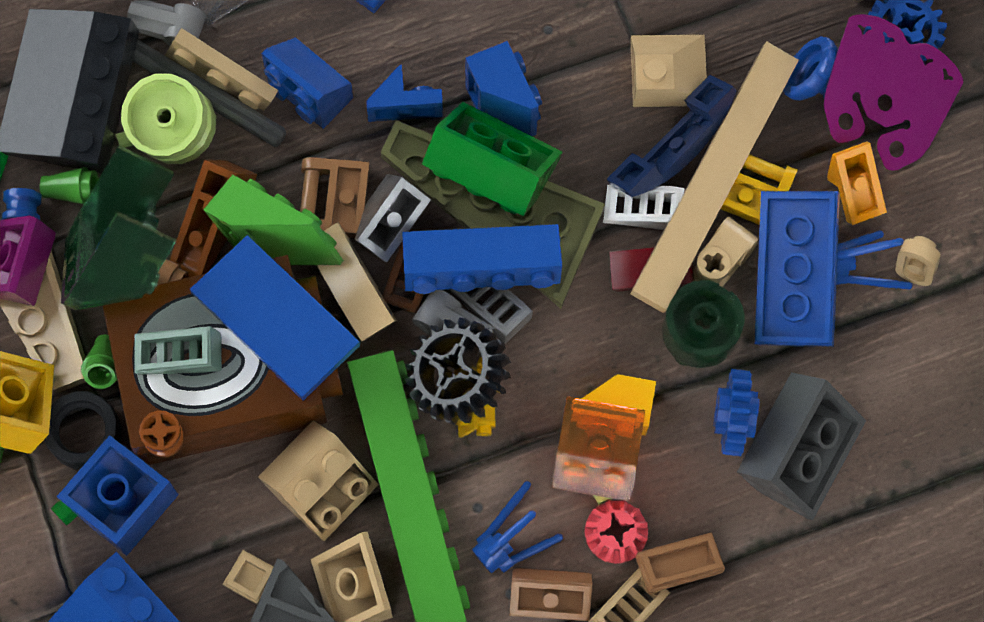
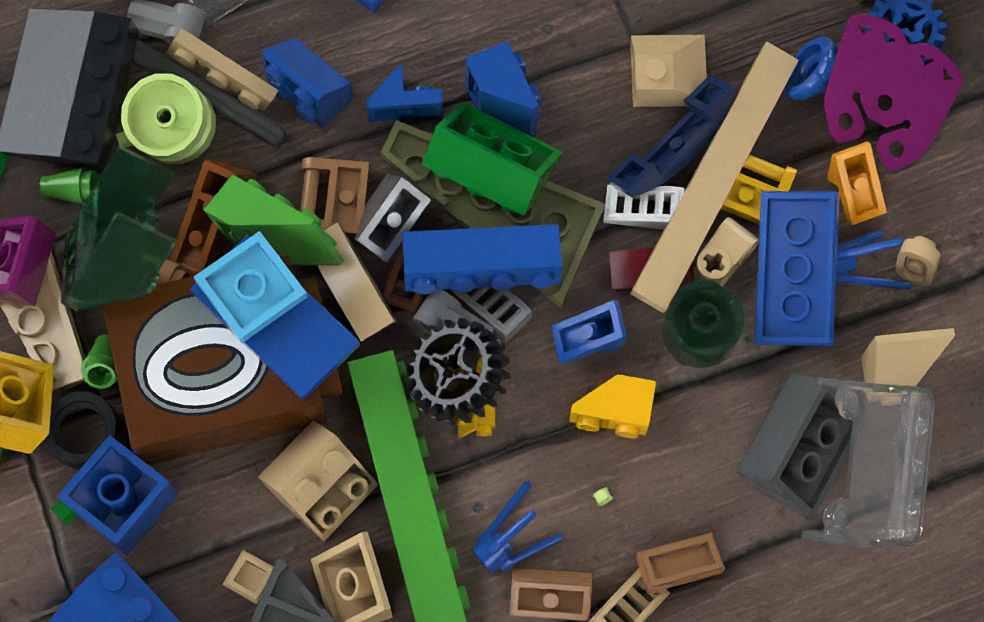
(21, 203): blue wheel -> none
(160, 425): dark orange wheel -> none
(211, 351): sand green slope -> none
(250, 287): none -> medium azure plate
(590, 332): none -> blue slope
(598, 448): clear orange slope -> none
(606, 546): coral gear -> none
(736, 412): blue gear -> none
(884, 466): none -> clear windscreen
(904, 356): none -> tan slope

